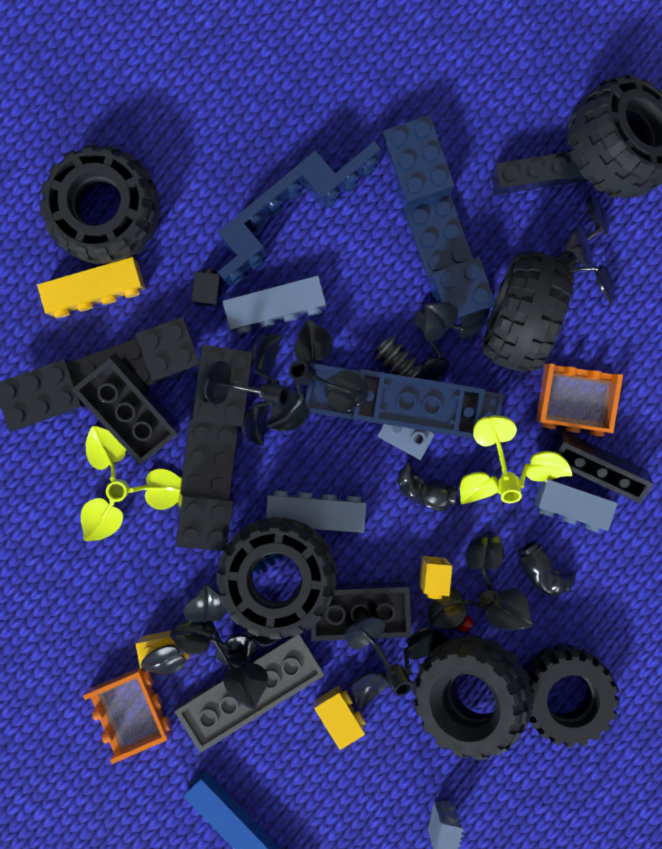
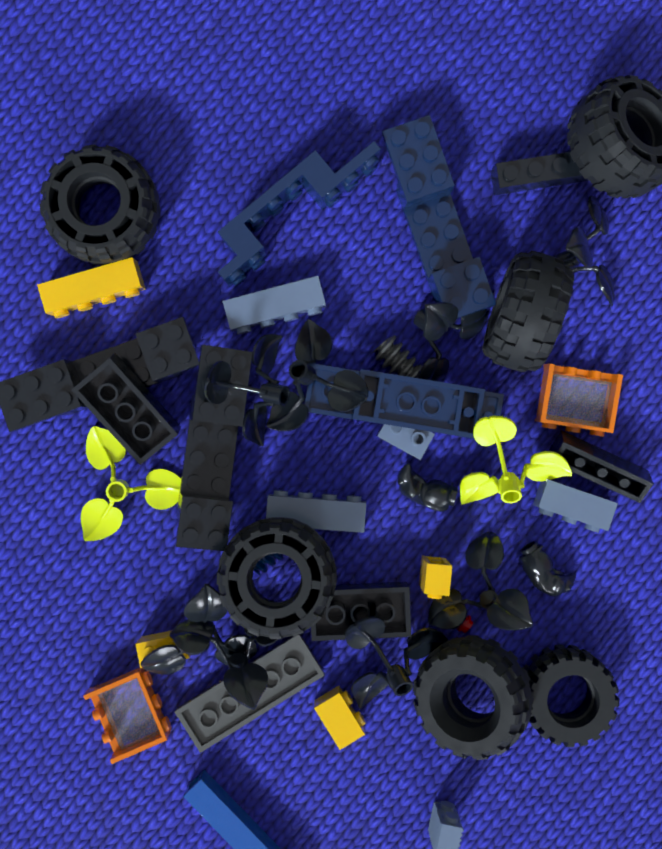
(207, 288): black brick -> none

